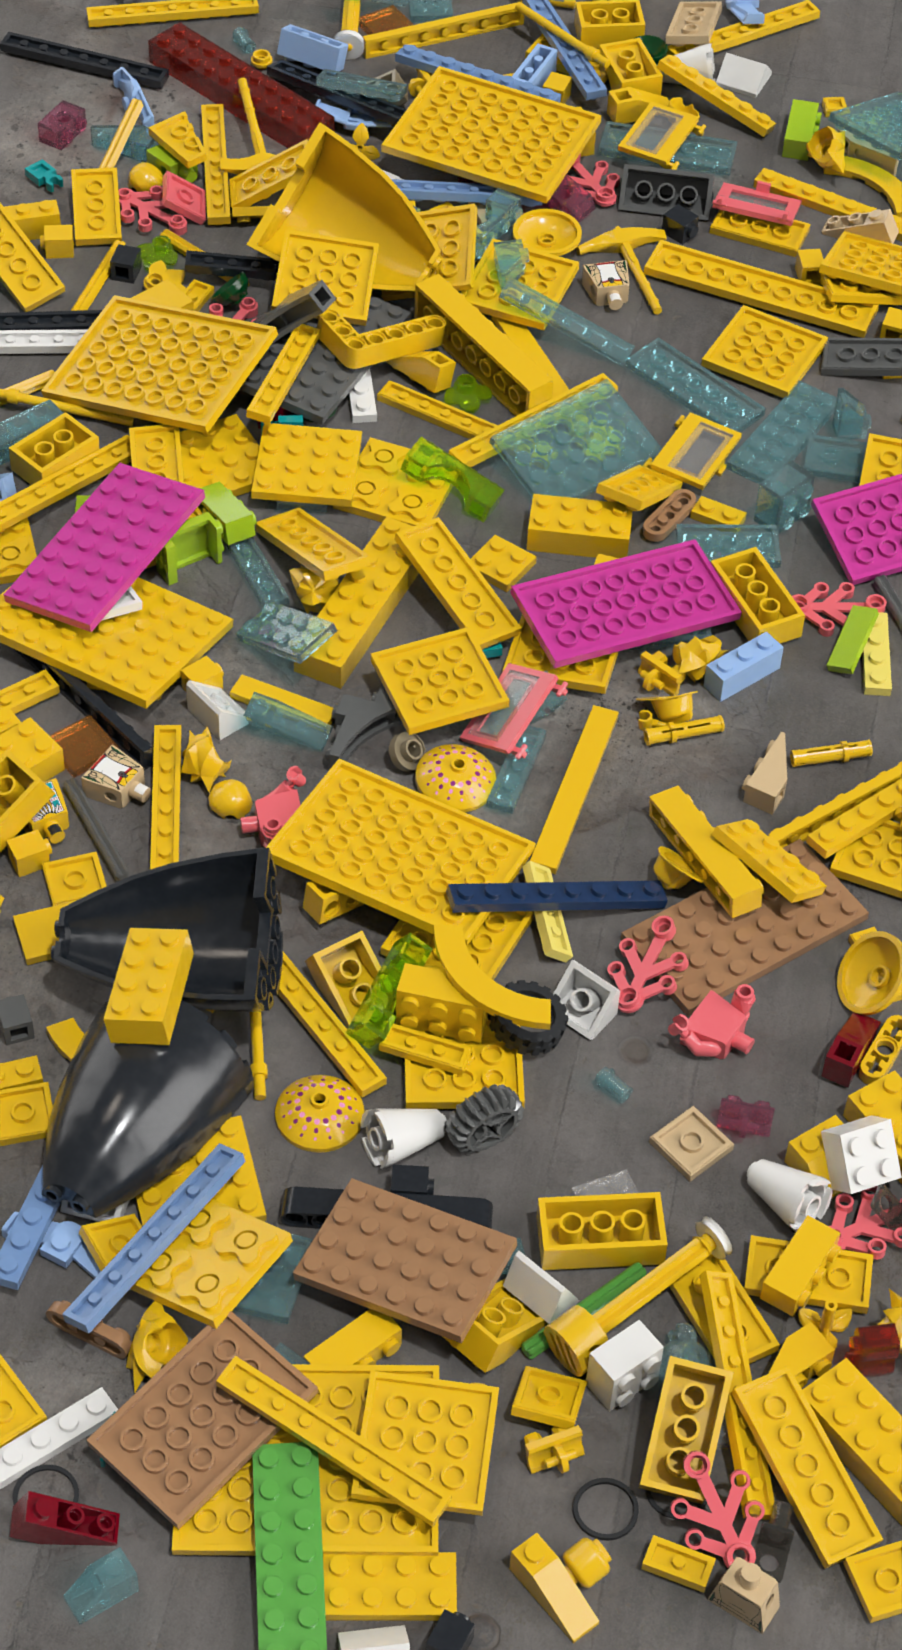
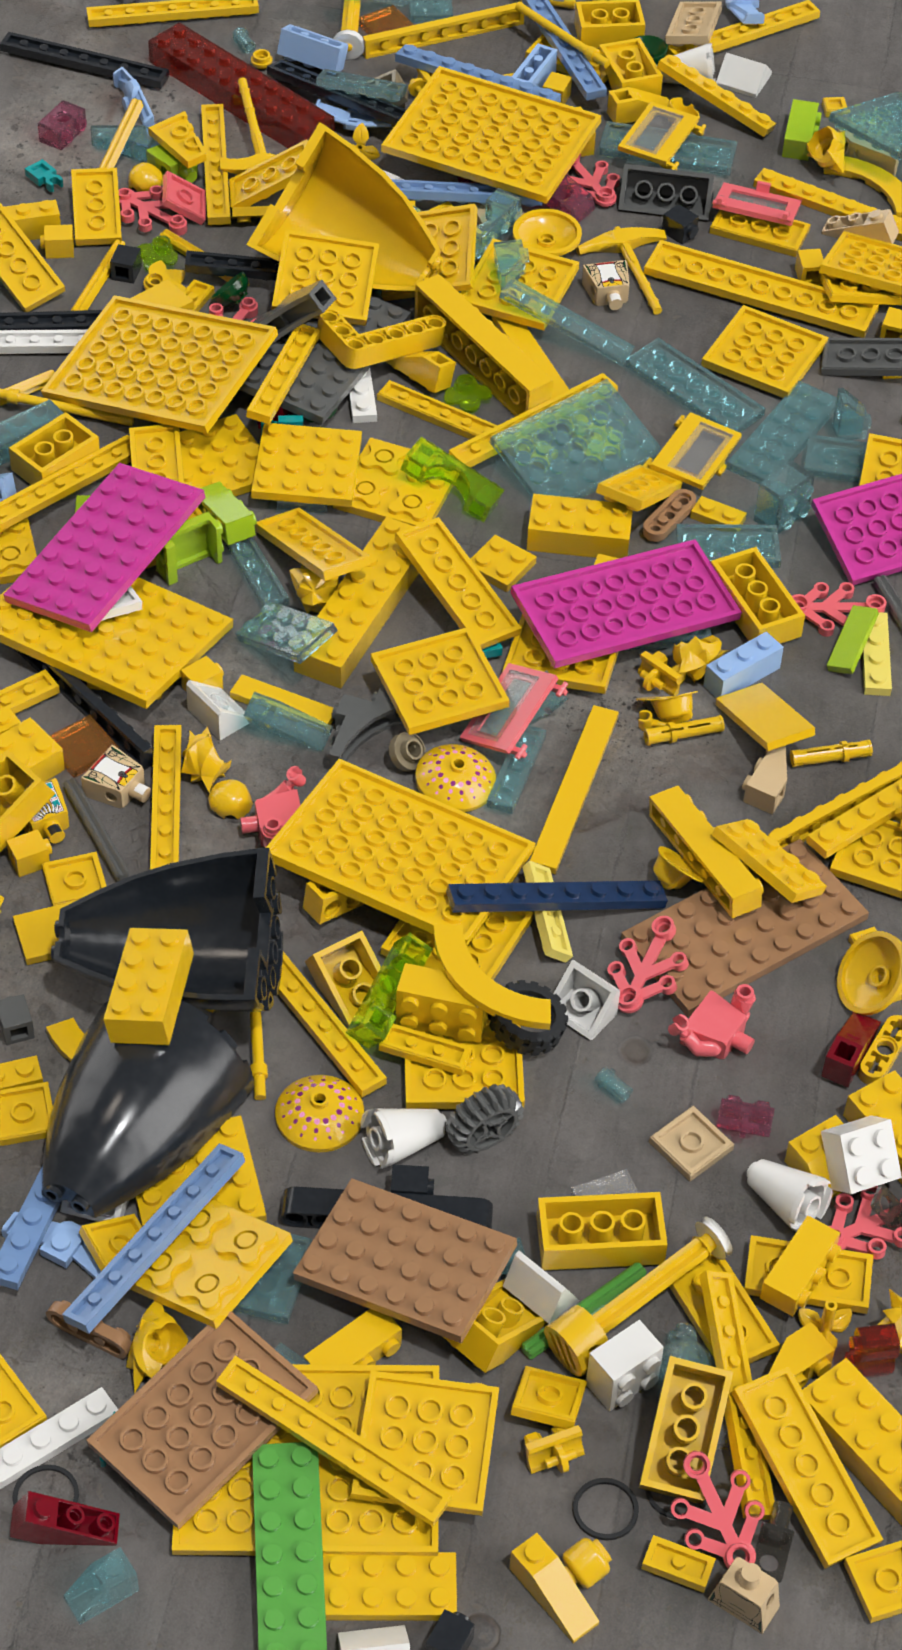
(765, 716): none -> yellow tile

